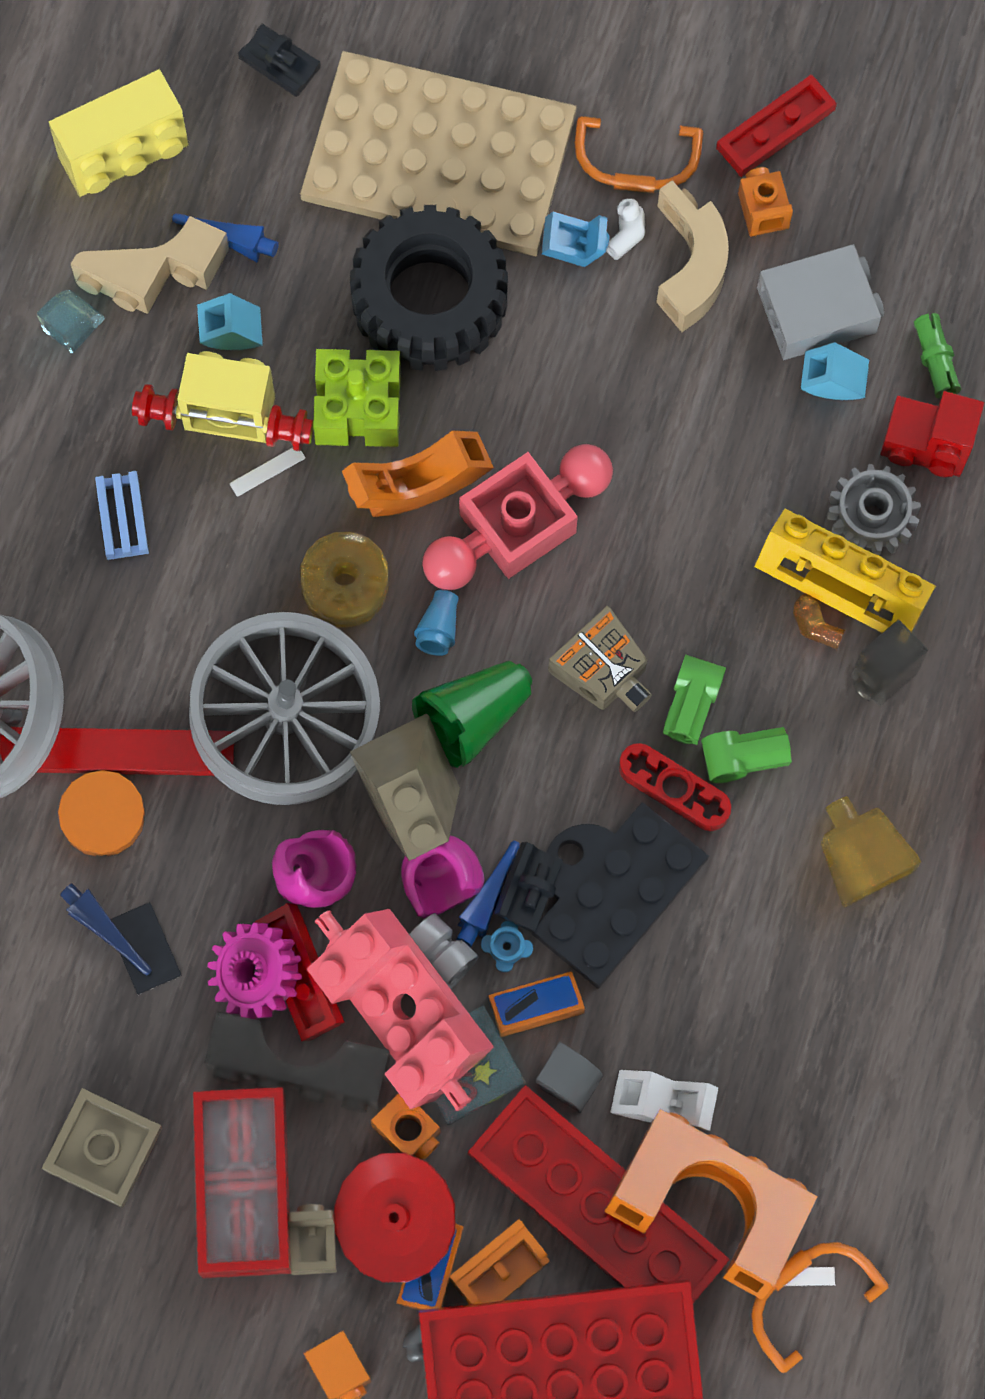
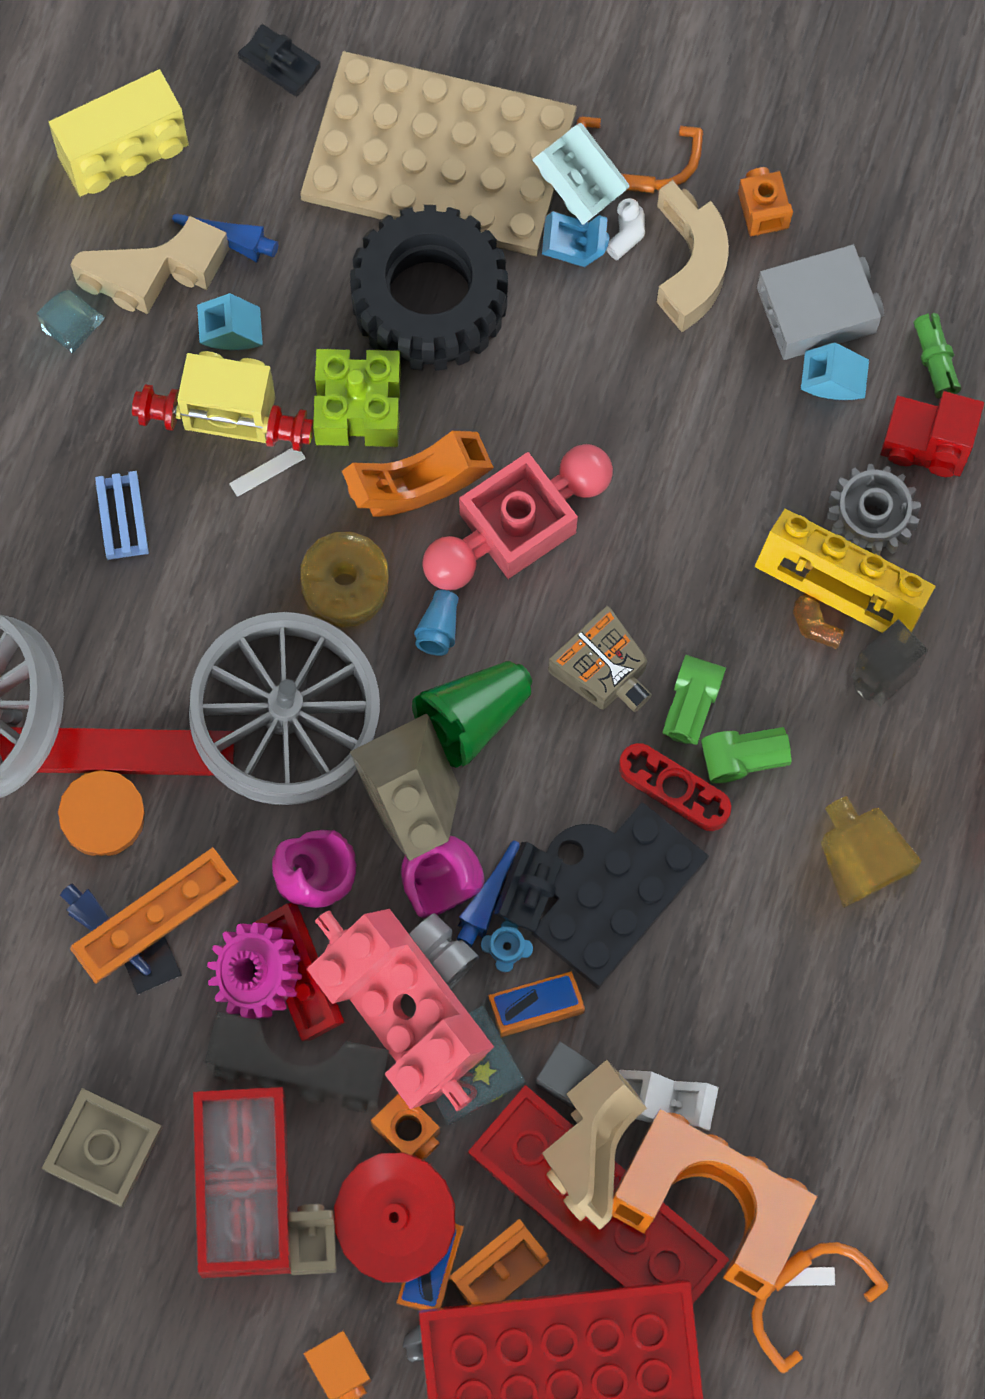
(154, 915): none -> orange plate
(581, 173): none -> light aqua bracket
(585, 1155): none -> tan arch
(776, 125): red plate -> none

